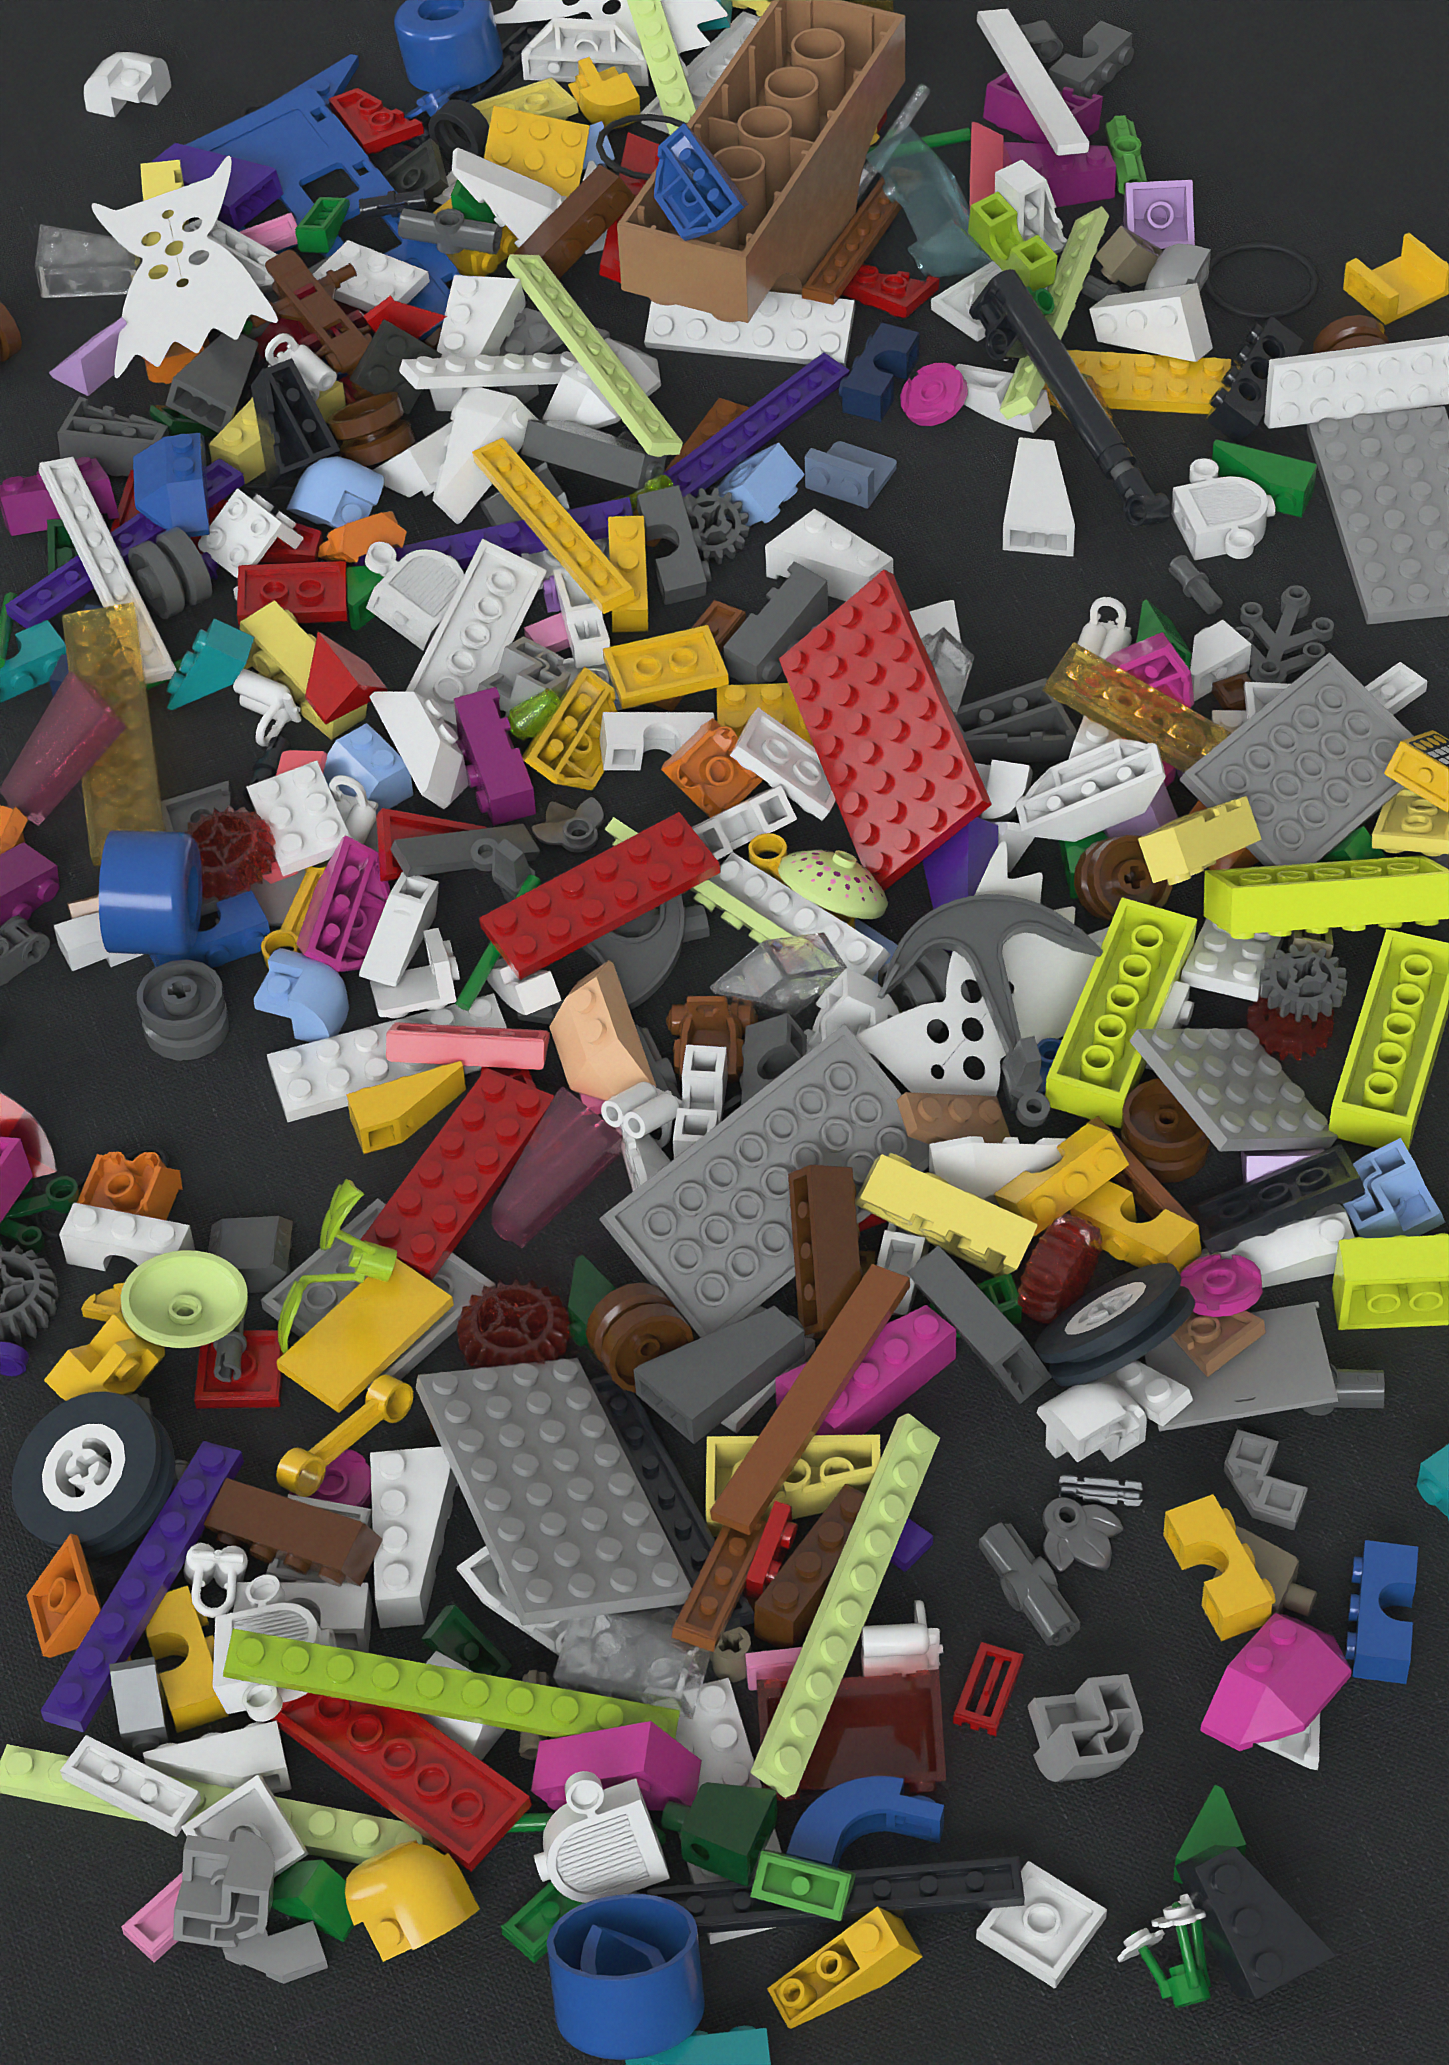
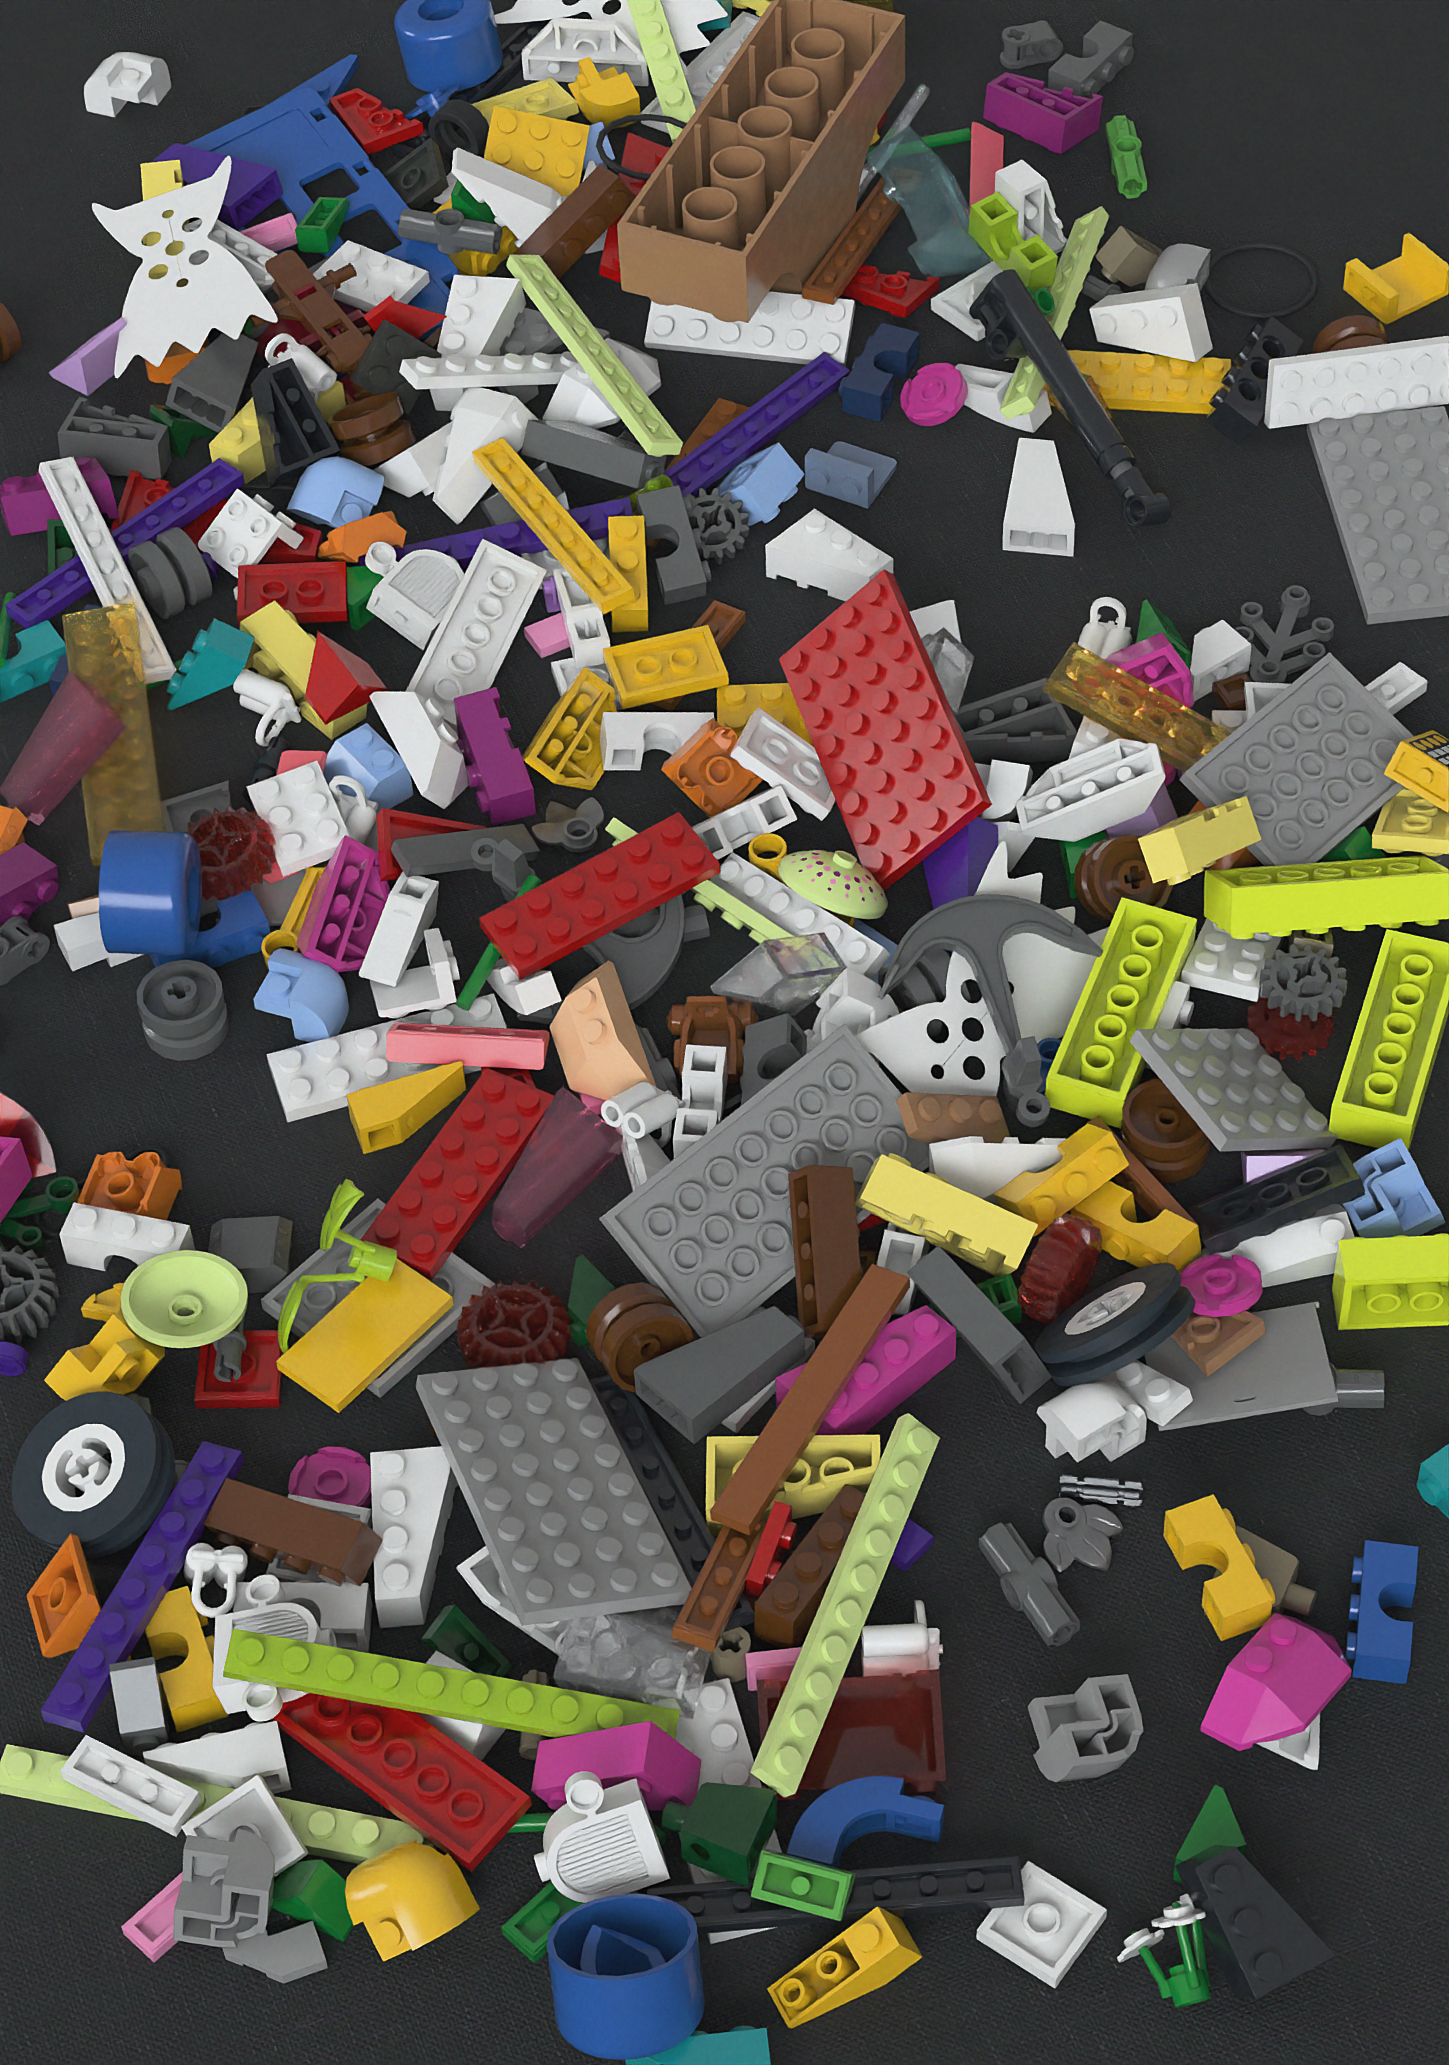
(82, 264): clear wedge -> none
(173, 484): blue wedge -> none
(346, 1434): yellow piece -> none
(371, 206): black pin -> none
(525, 671): light grey brick -> none
(532, 714): clear neon green cone -> none
(694, 186): blue wedge -> none
(788, 617): dark grey wedge -> none
(978, 1718): red tile -> none
(1033, 82): white tile -> none
(1070, 177): magenta wedge -> none
(1160, 211): lavender slope -> none
(1195, 584): dark grey axle -> none
(1220, 513): white piece -> none
(1263, 1495): light grey tile -> none
(1282, 477): green slope -> none

